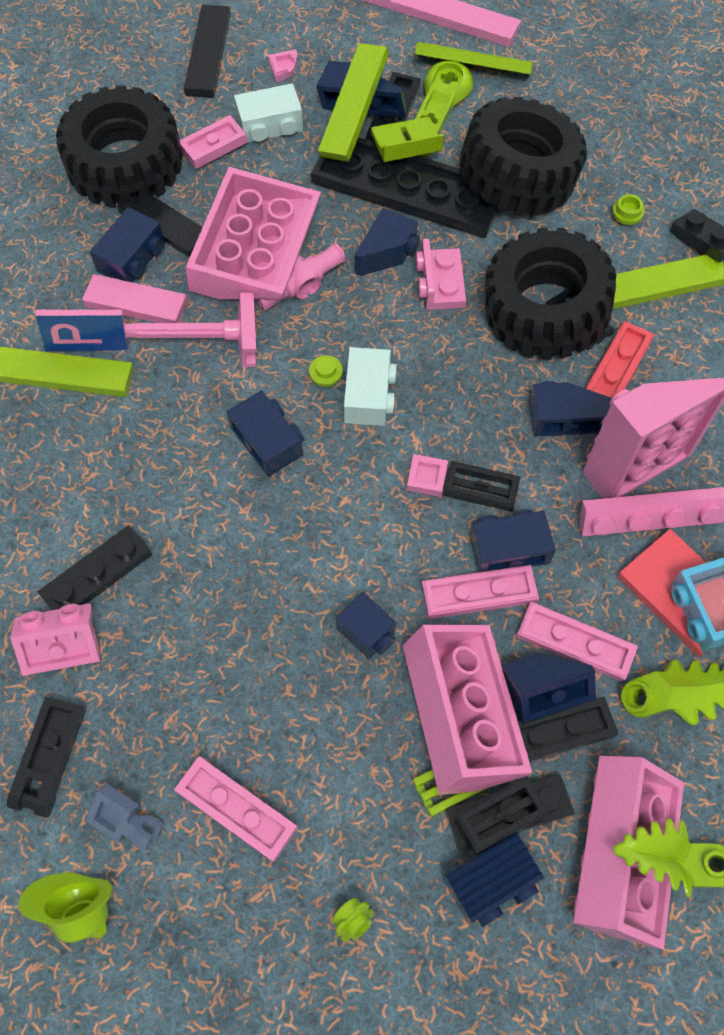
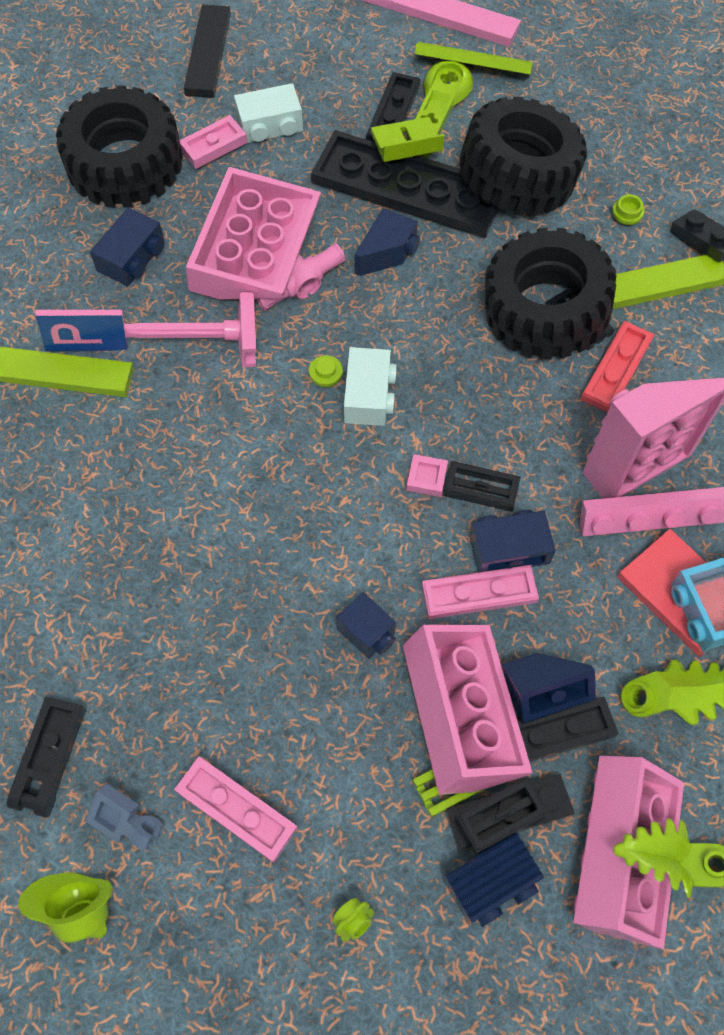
(55, 639): bright pink bracket -> none
(96, 570): black plate -> none
(134, 300): bright pink tile -> none
(176, 228): black tile -> none
(266, 433): dark blue brick -> none
(282, 64): bright pink tile -> none
(353, 102): lime tile -> none
(387, 99): dark blue slope -> none
(442, 277): bright pink bracket -> none
(566, 409): dark blue slope -> none
(577, 641): bright pink tile -> none

